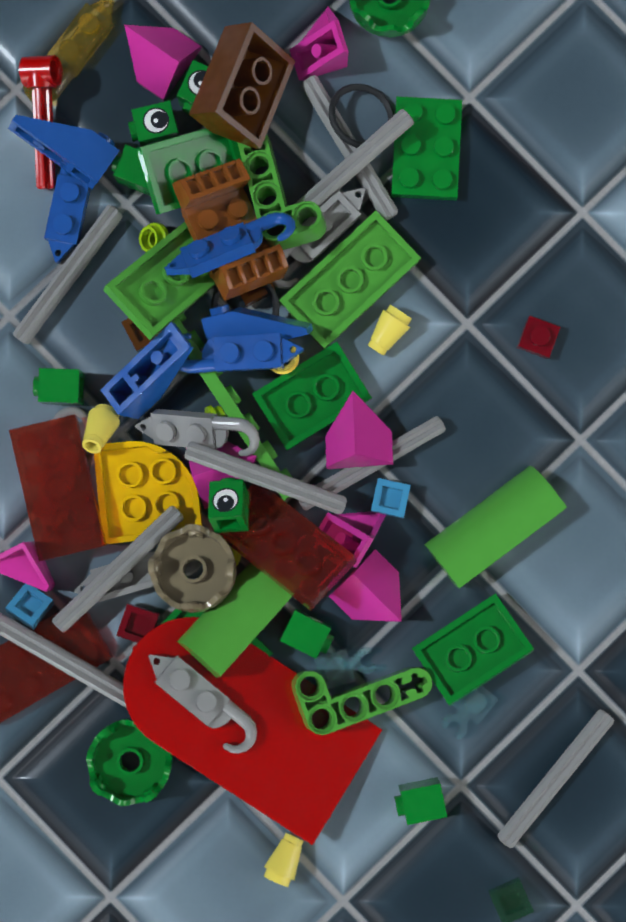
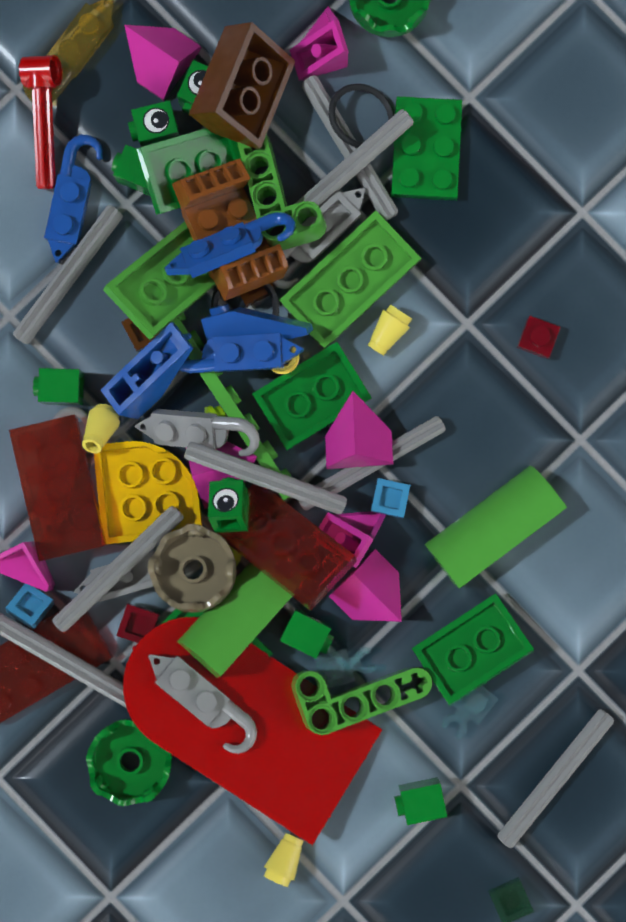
(71, 147): blue slope -> none
(151, 235): lime plate -> none

